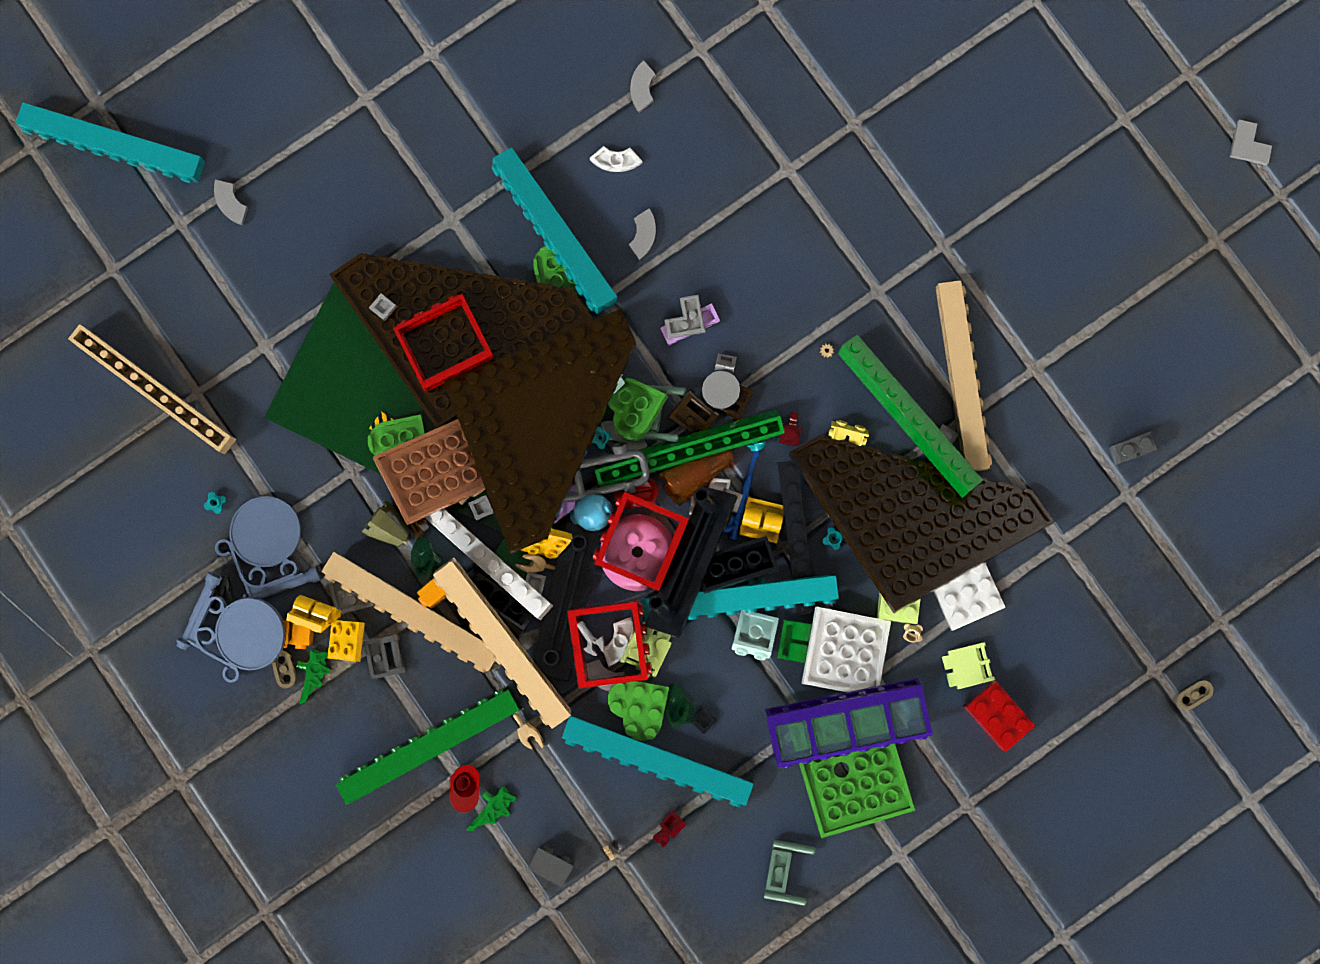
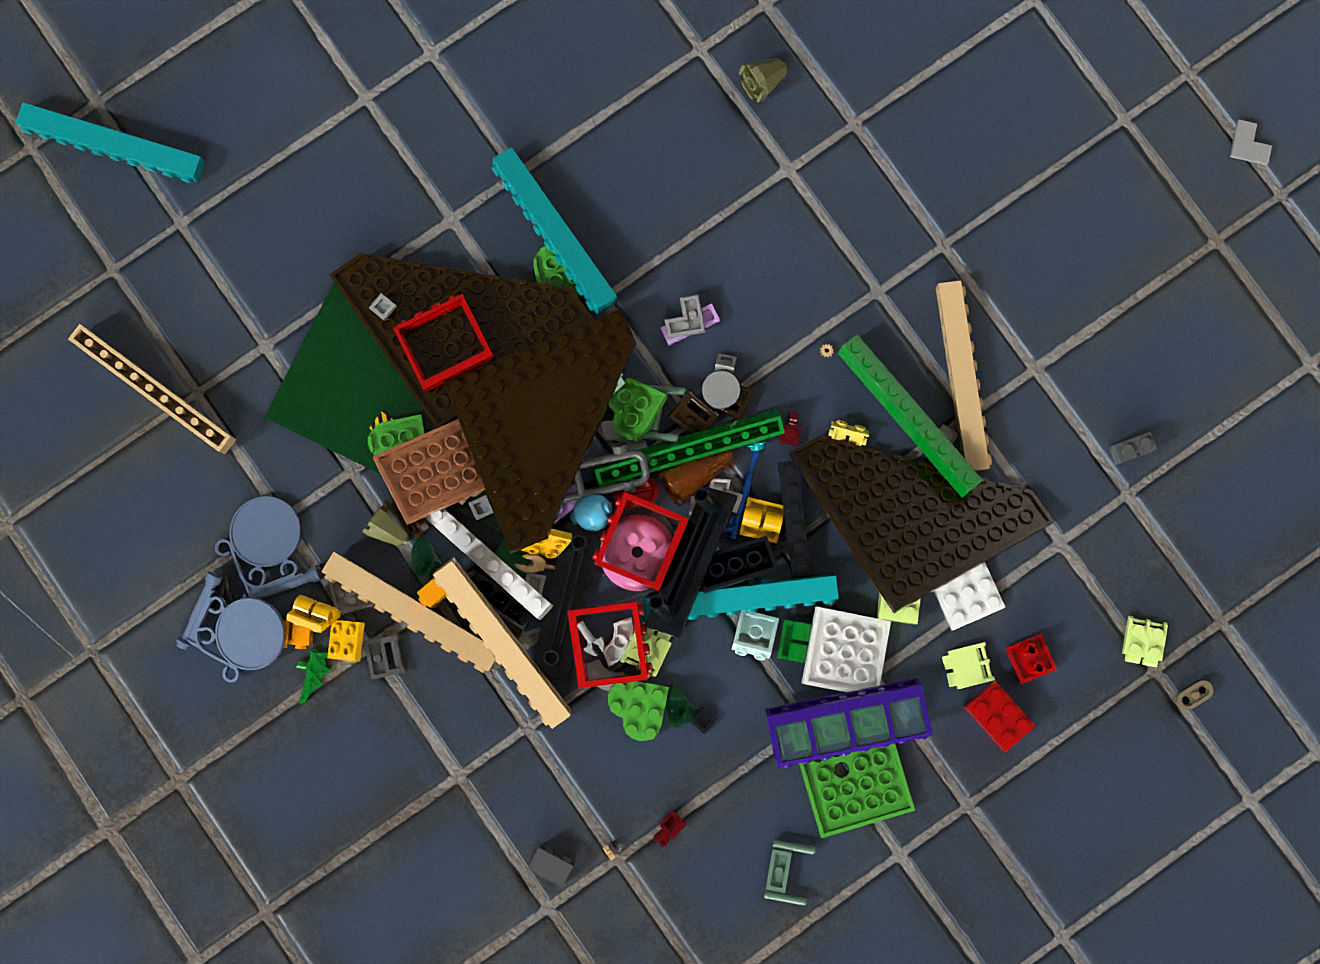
(219, 505): teal plate -> none
(228, 203): light grey tile -> none
(281, 670): dark tan plate -> none
(427, 747): green brick -> none
(464, 788): red piece -> none
(496, 806): green piece -> none
(527, 730): tan hand -> none
(605, 437): teal plate -> none
(616, 161): white tile -> none
(640, 86): light grey tile -> none
(645, 234): light grey tile -> none
(657, 760): teal brick -> none
(762, 77): none -> olive cone
(828, 539): teal plate -> none
(913, 637): tan plate -> none
(1030, 658): none -> red plate
(1144, 641): none -> yellowish green plate

